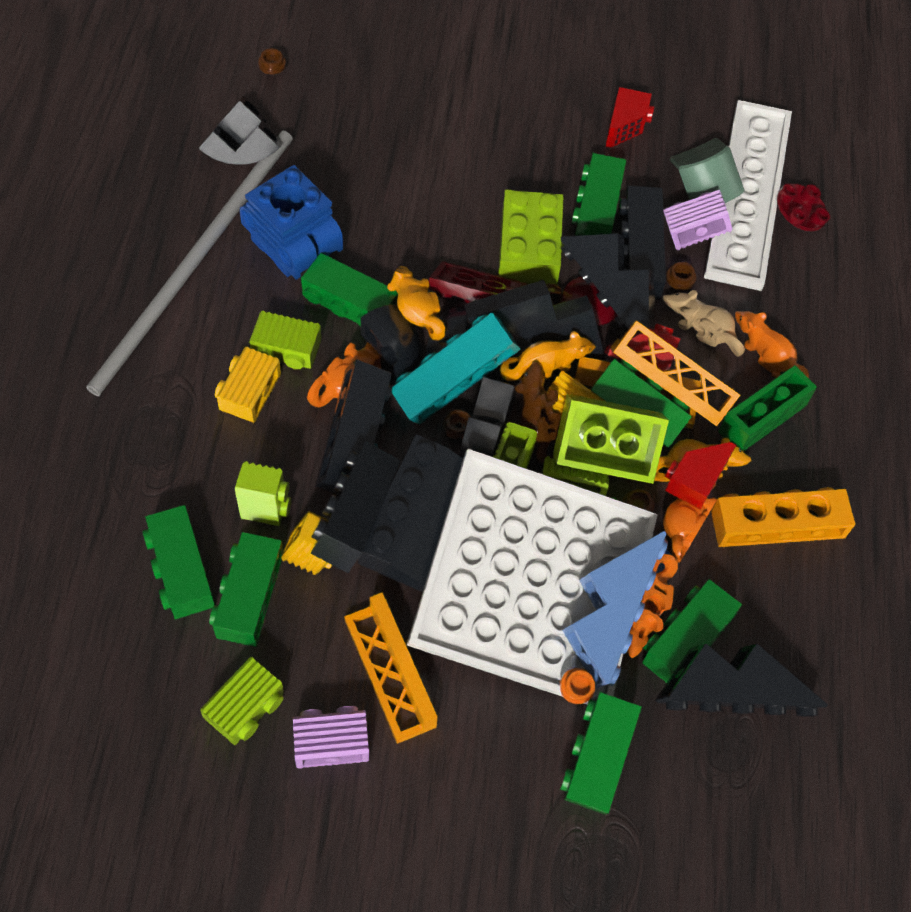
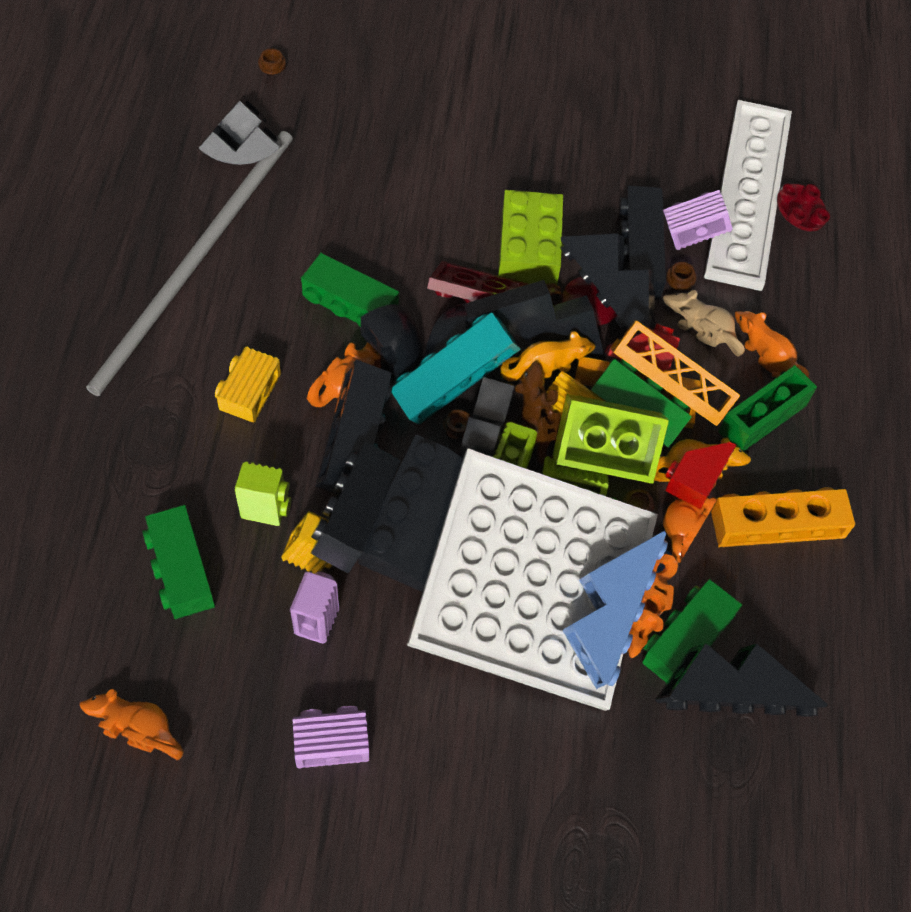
(138, 721): none -> orange animal
(243, 701): lime brick -> none
(247, 589): green brick -> none
(287, 339): lime brick -> none
(291, 221): blue piece -> none
(315, 606): none -> lavender brick
(403, 663): light orange fence -> none
(416, 302): light orange animal -> none
(577, 686): orange plate -> none
(599, 195): green brick -> none
(600, 752): green brick -> none
(629, 116): red slope -> none
(709, 169): sand green piece -> none

